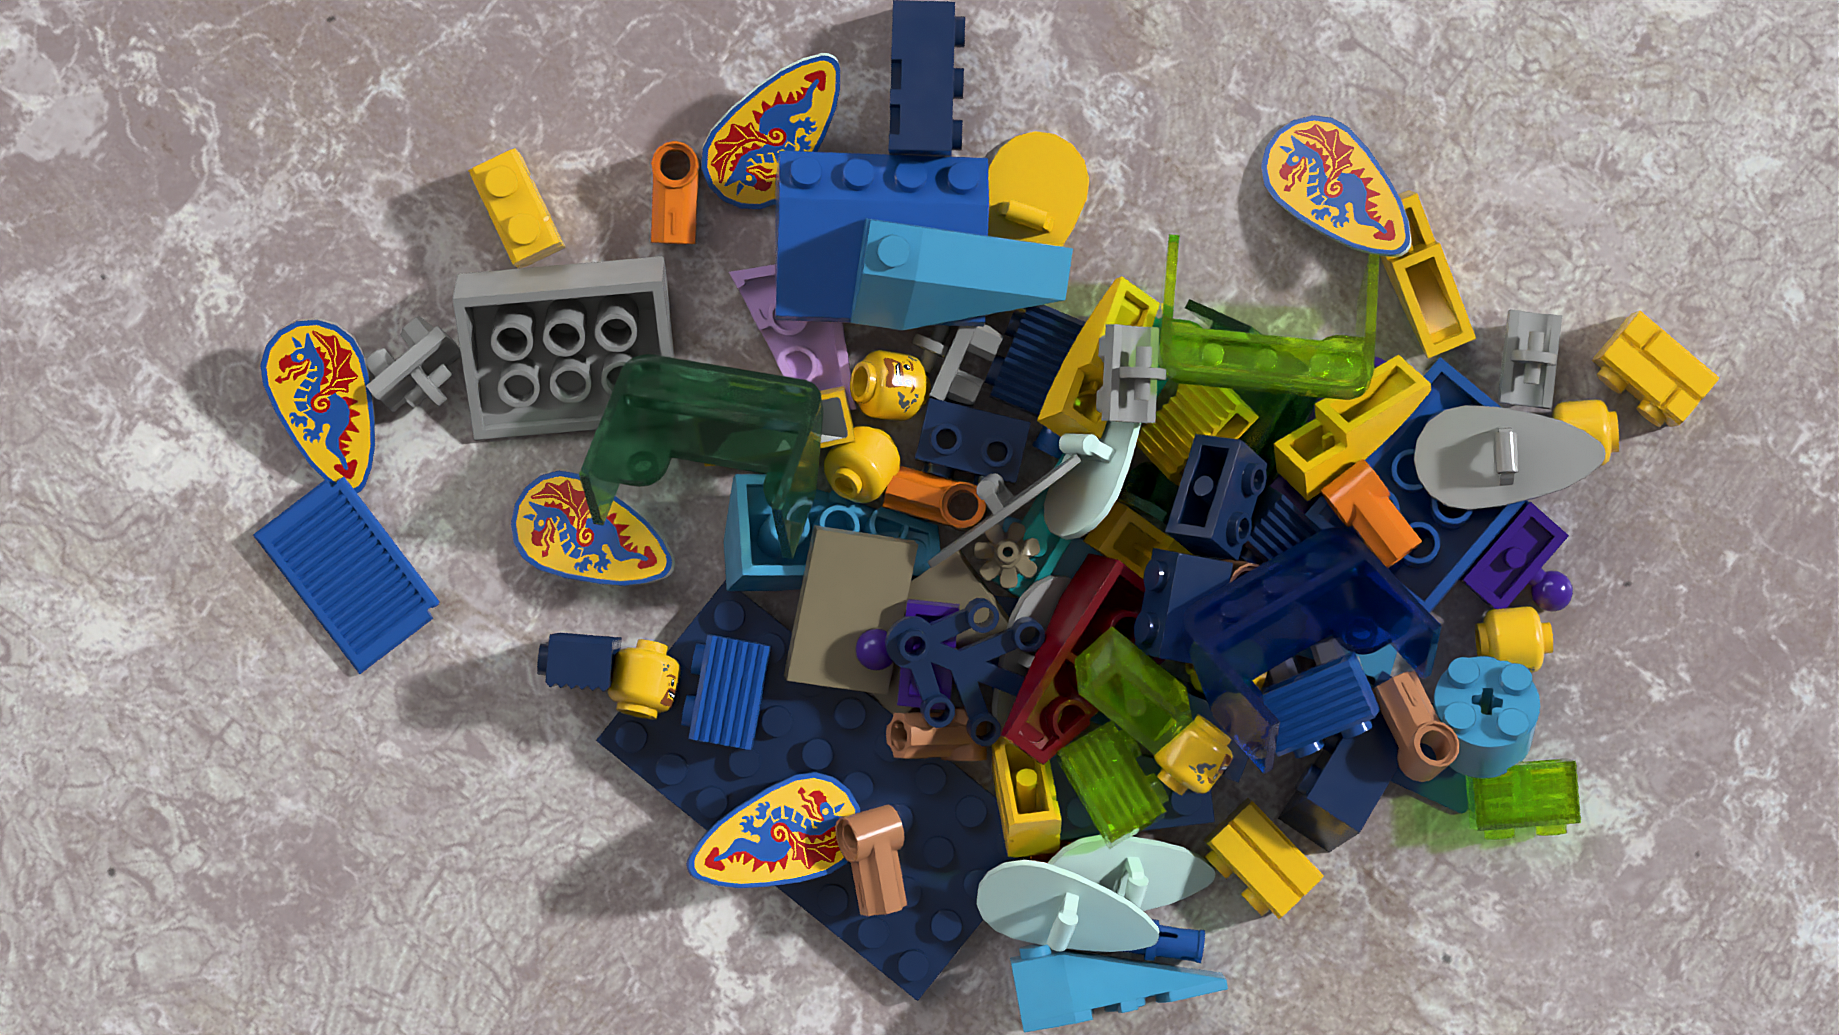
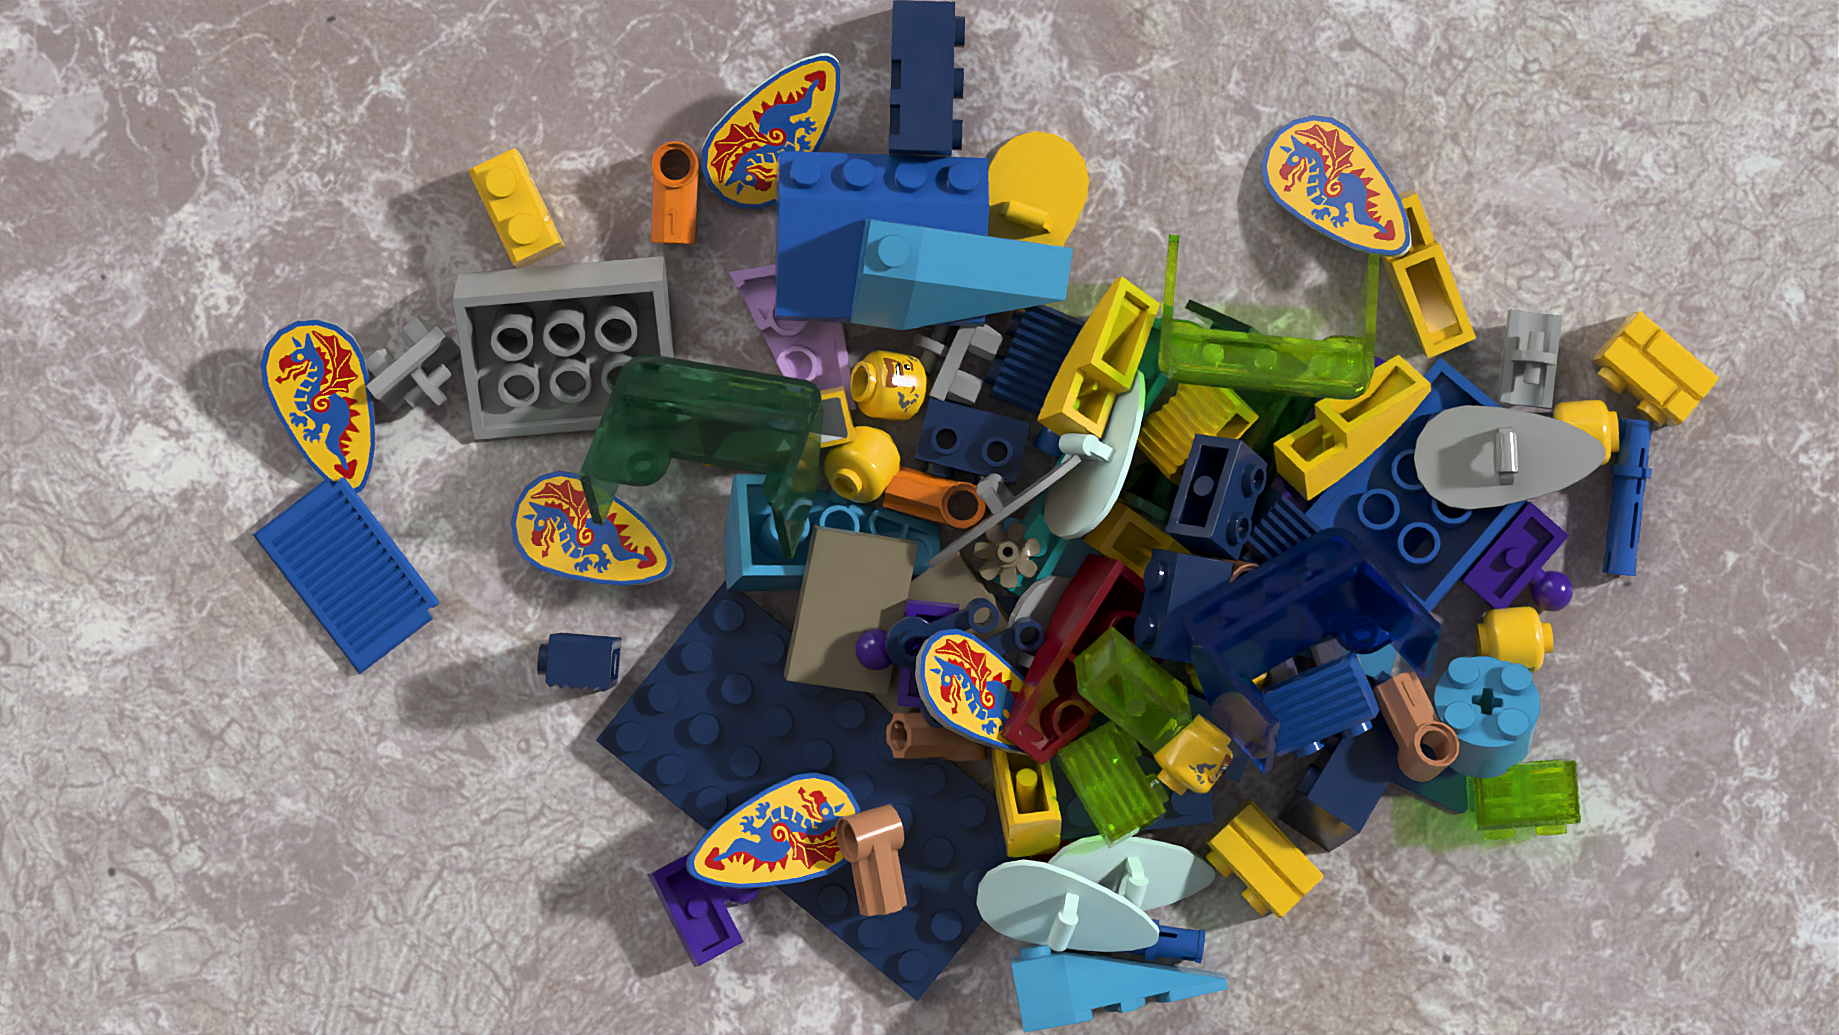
(644, 680): yellow head -> none
(699, 910): none -> dark purple plate
(727, 691): blue brick -> none
(967, 687): none -> shield
(1129, 373): light grey hips -> none
(1364, 503): orange piece -> none
(1627, 496): none -> blue pin

